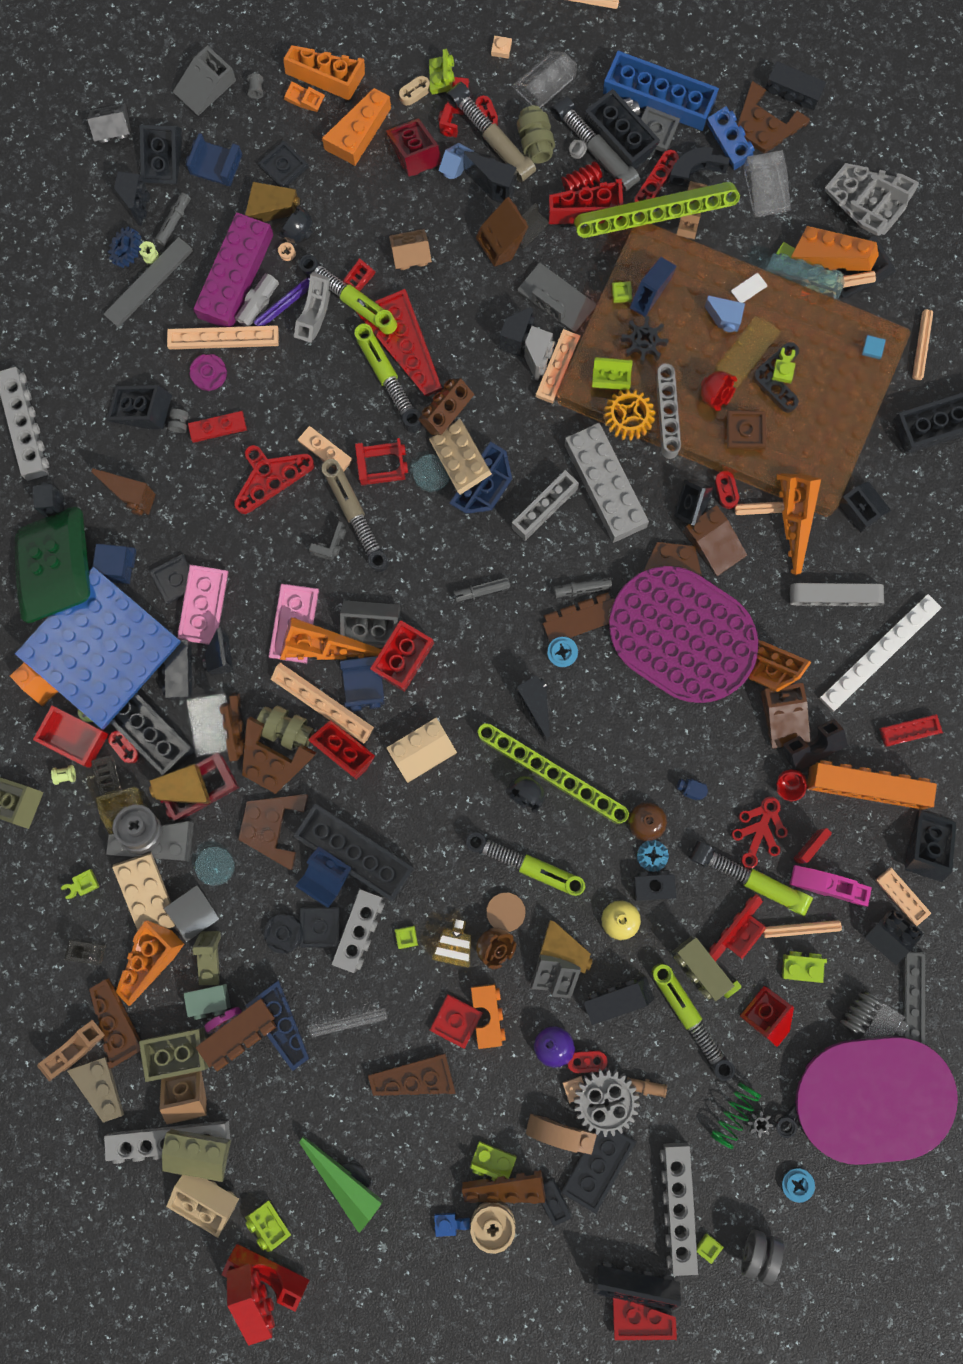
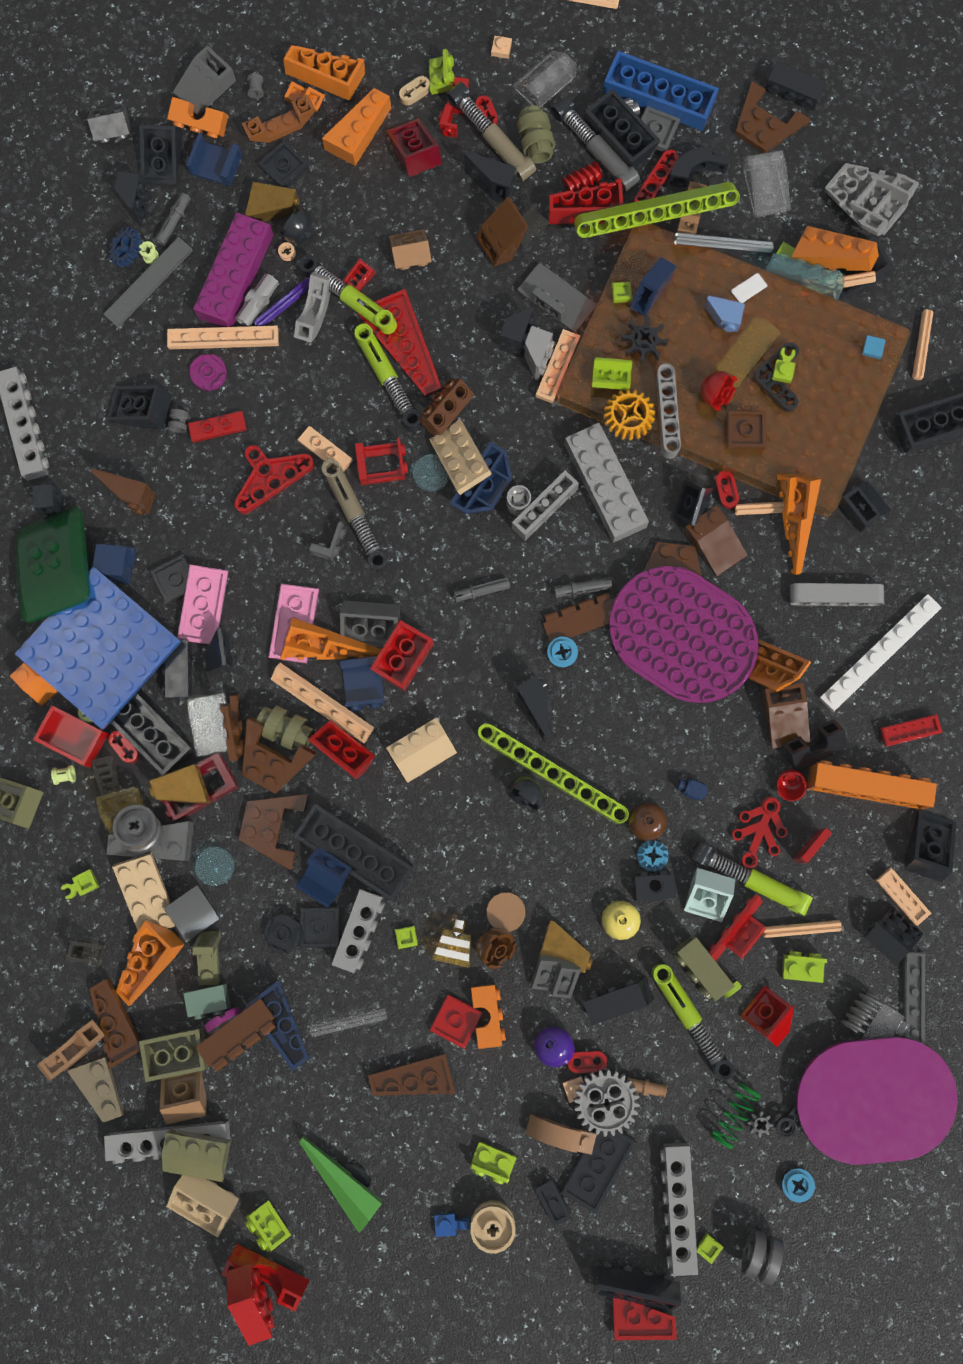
(213, 121): none -> orange arch
(280, 125): none -> dark orange slope
(453, 161): medium blue slope -> none
(513, 1190): reddish brown wing -> none
(518, 499): none -> light grey wheel
(527, 865): piece -> none
(577, 149): light grey plate -> none
(709, 895): none -> light aqua slope
(721, 133): blue brick -> none
(723, 242): none -> axle
(831, 885): dark pink slope -> none

